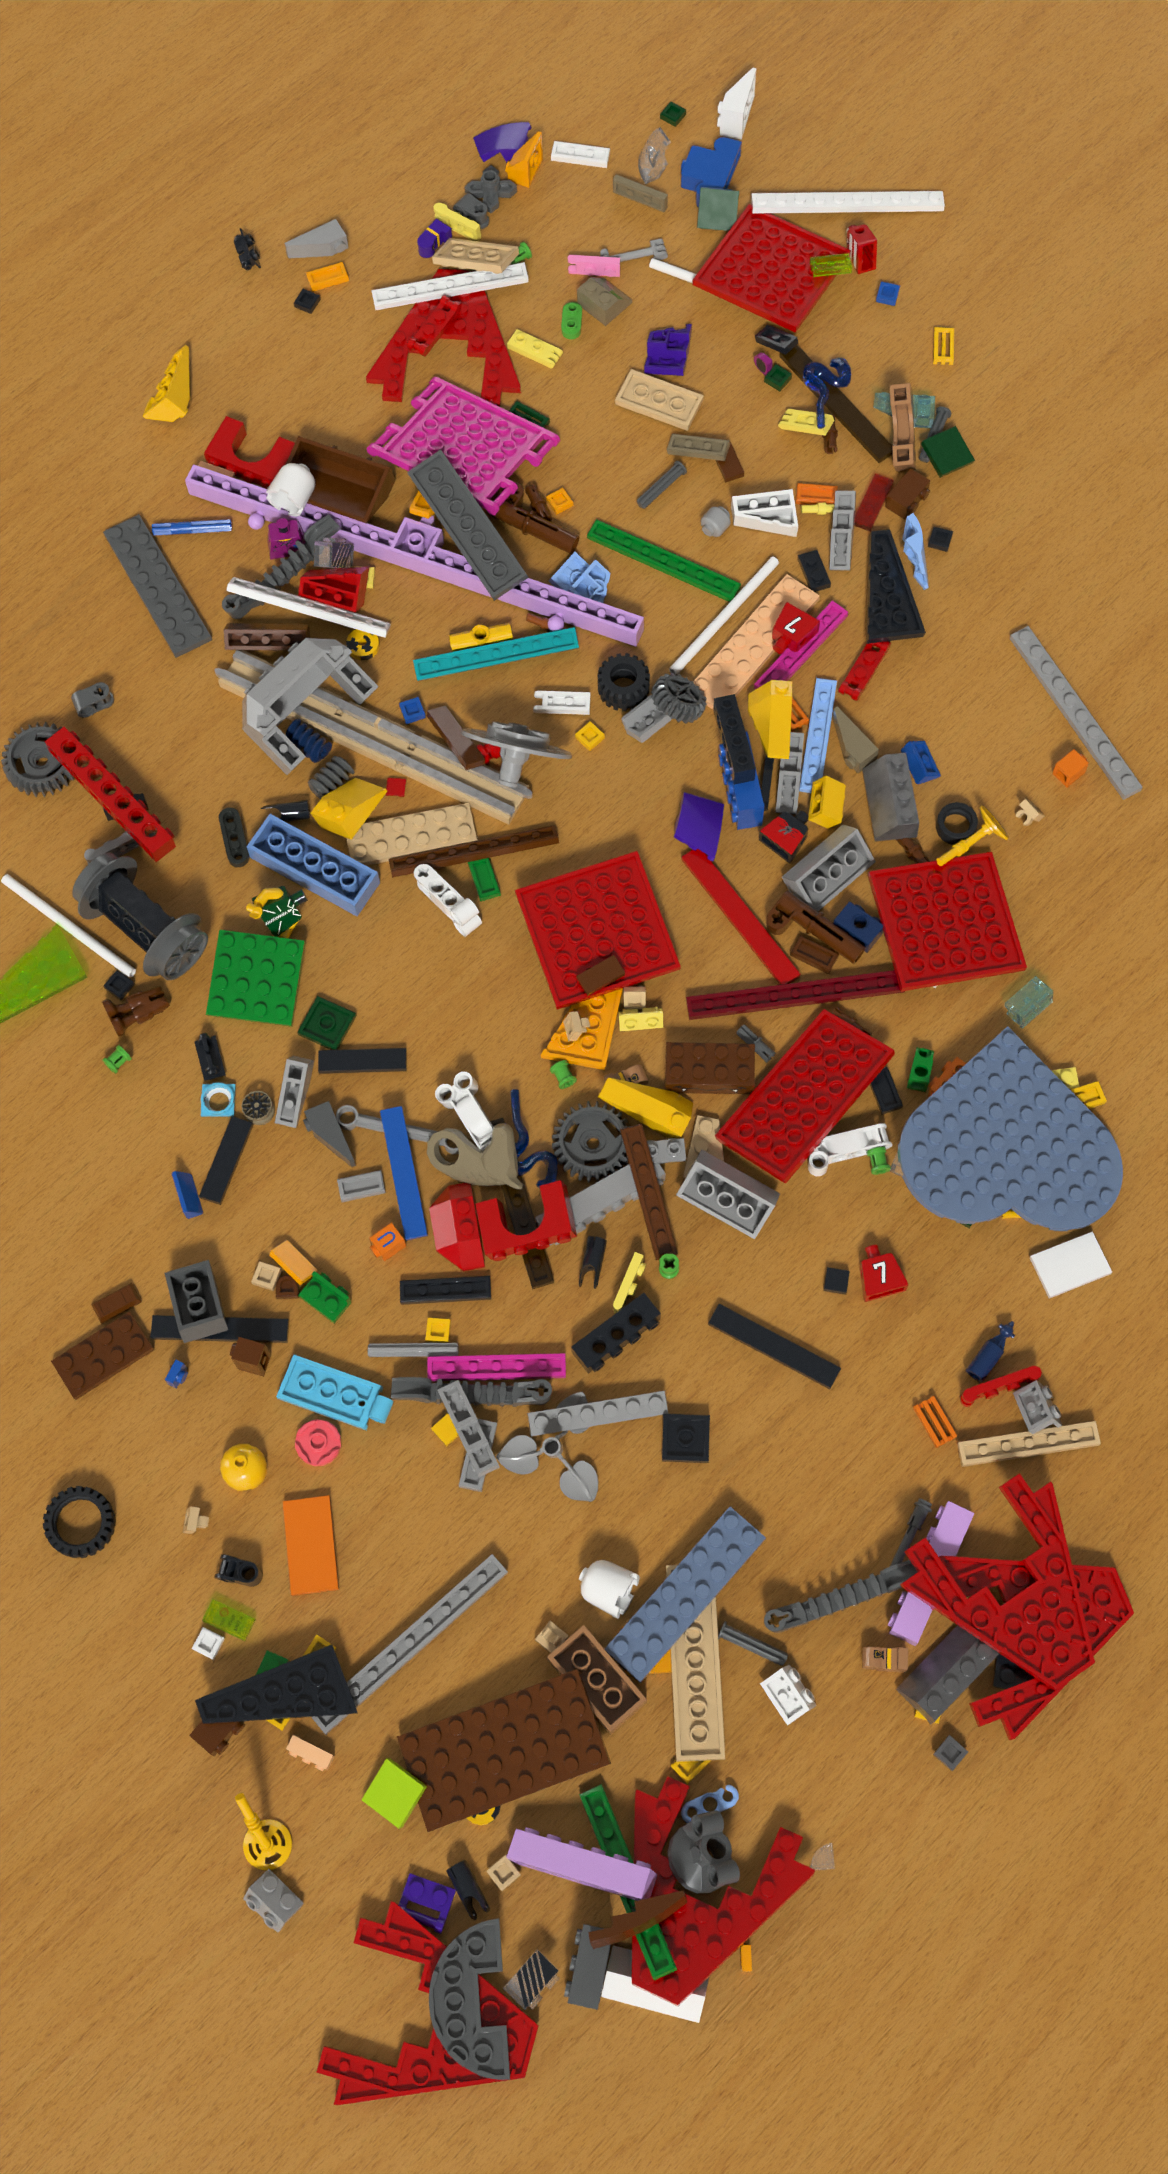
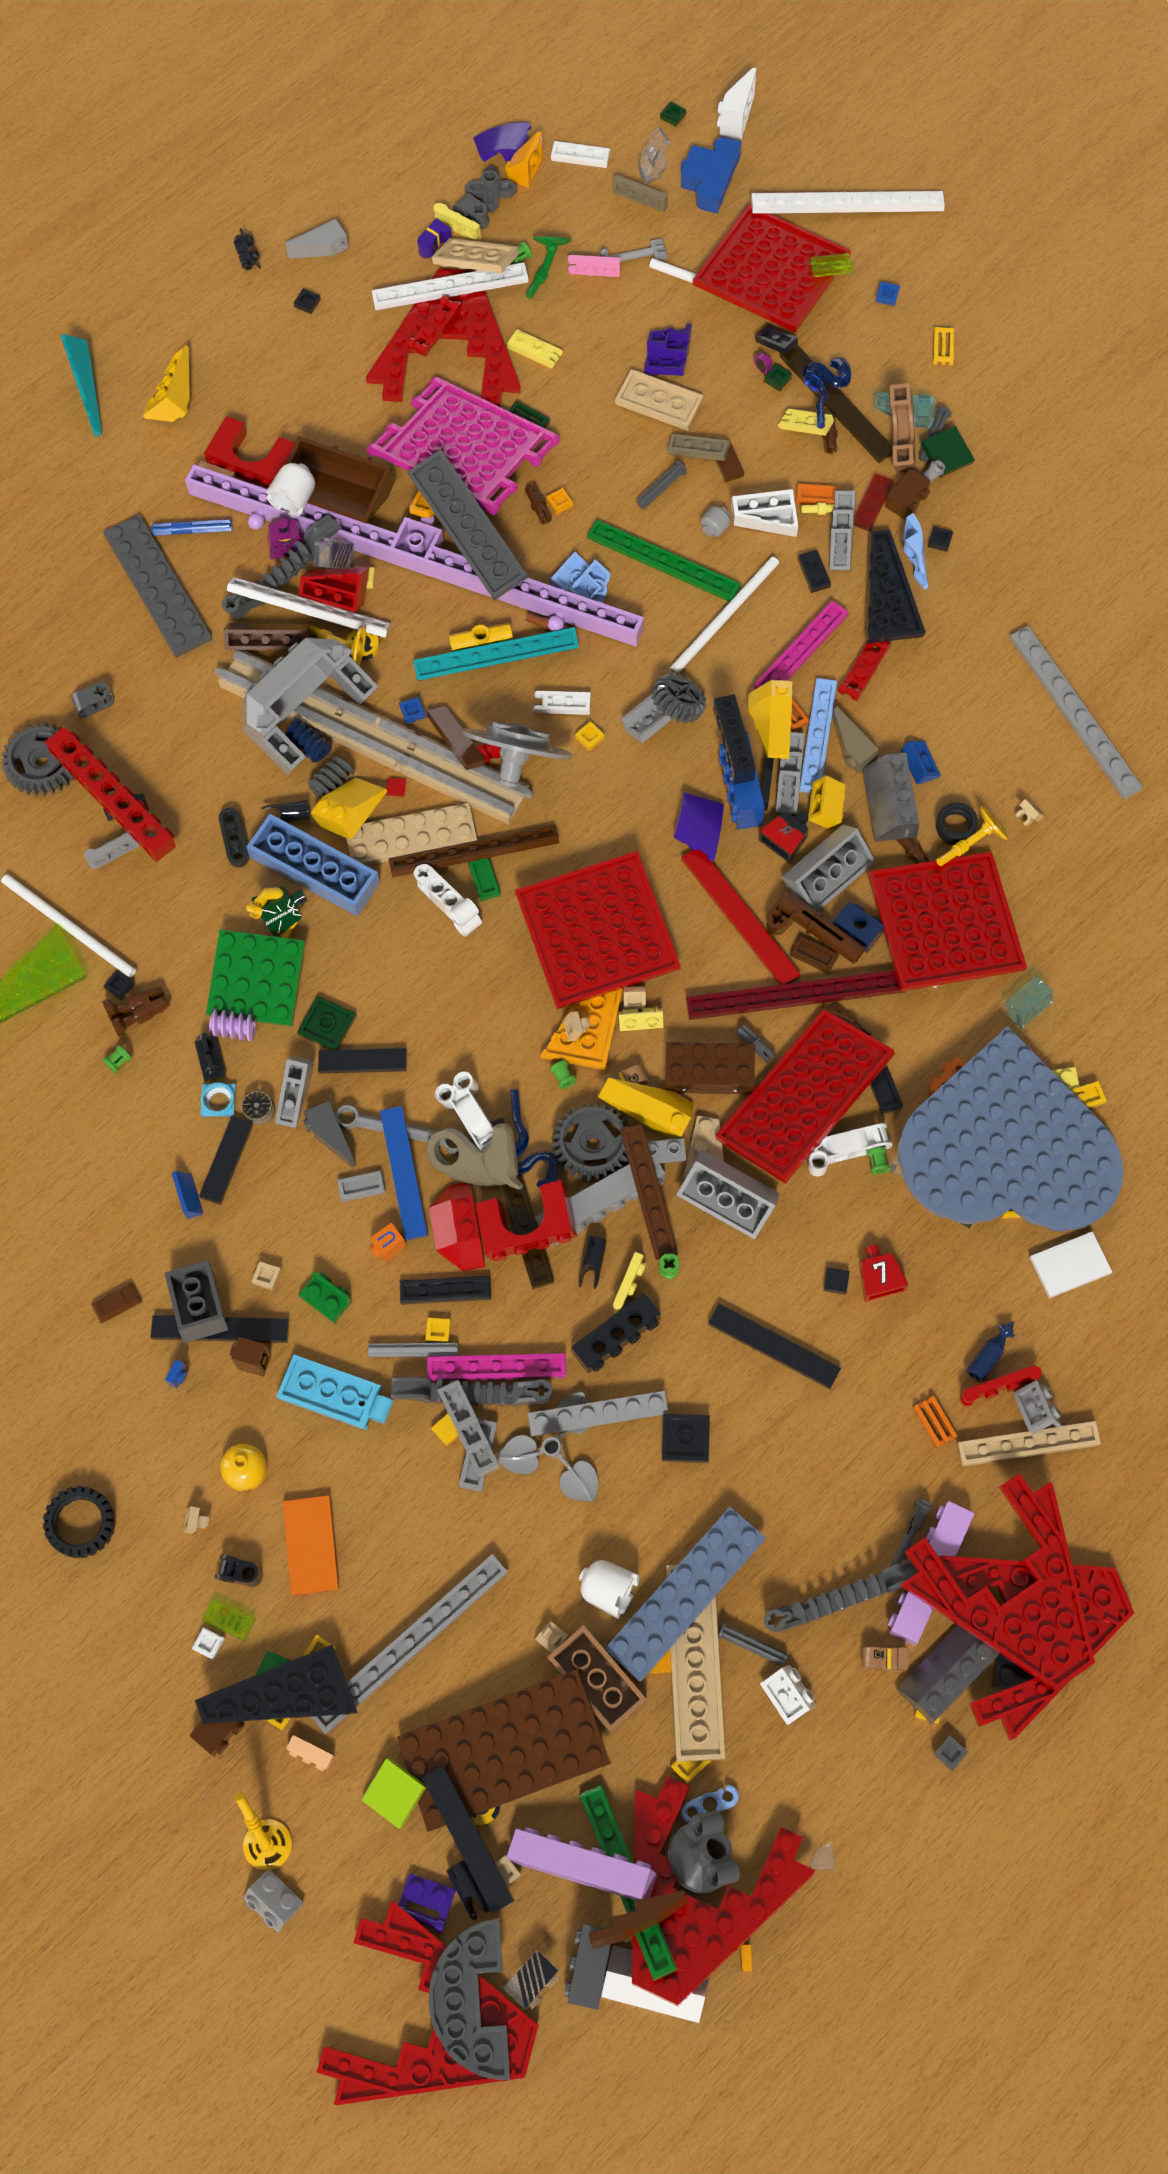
(82, 368): none -> teal wedge
(102, 1355): reddish brown plate -> none
(169, 943): dark grey brick -> none
(233, 1026): none -> lavender piece
(287, 1288): reddish brown tile -> none
(293, 1262): light orange tile -> none
(318, 1442): coral tile -> none
(327, 276): light orange tile -> none
(356, 645): none -> yellow dish
(468, 1839): none -> black tile
(534, 525): reddish brown piece -> none
(552, 246): none -> green dish
(571, 318): bright green plate -> none
(600, 975): reddish brown tile -> none
(602, 299): dark tan slope -> none
(618, 668): black tyre -> none
(717, 208): tile -> none
(752, 642): light nougat plate -> none
(793, 629): red torso -> none
(863, 248): red torso -> none
(921, 1070): green leg -> none
(936, 468): none -> light grey pin
(1070, 768): orange brick -> none

